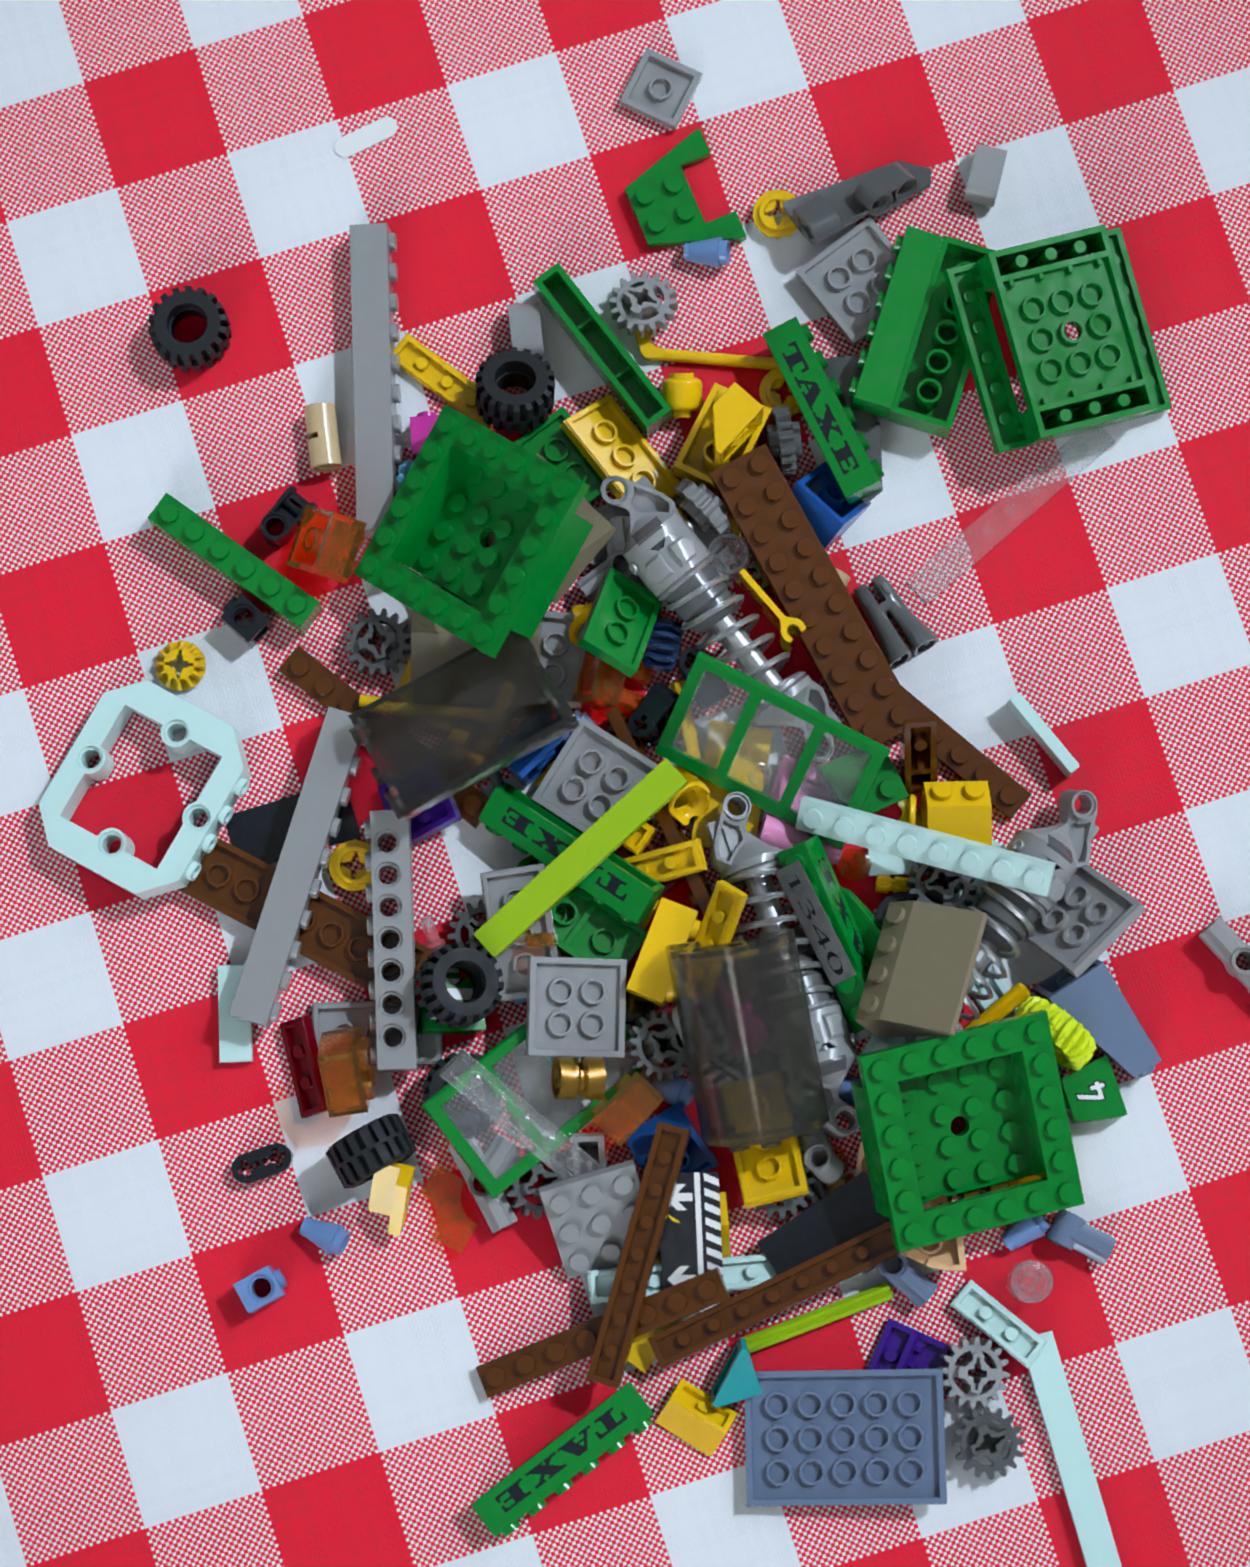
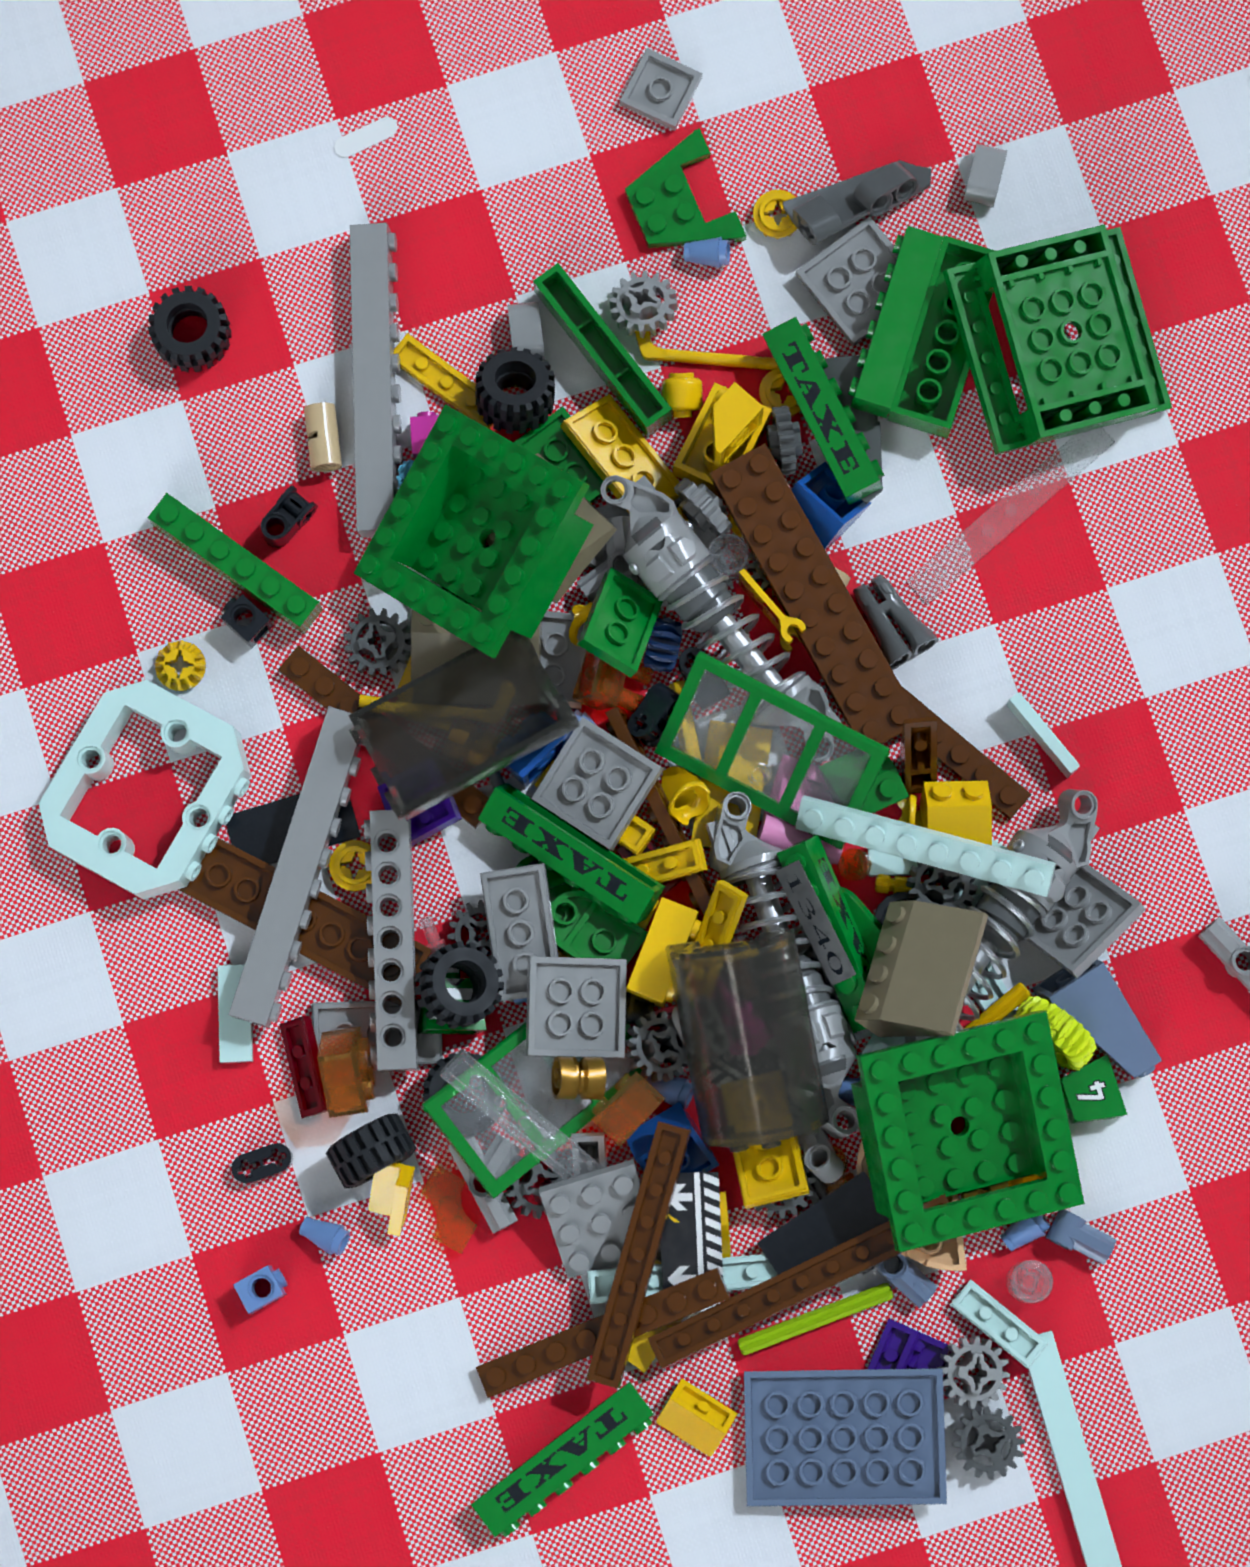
(326, 544): clear orange brick -> none
(541, 939): clear orange tile -> none
(581, 858): lime tile -> none
(737, 1378): teal slope -> none

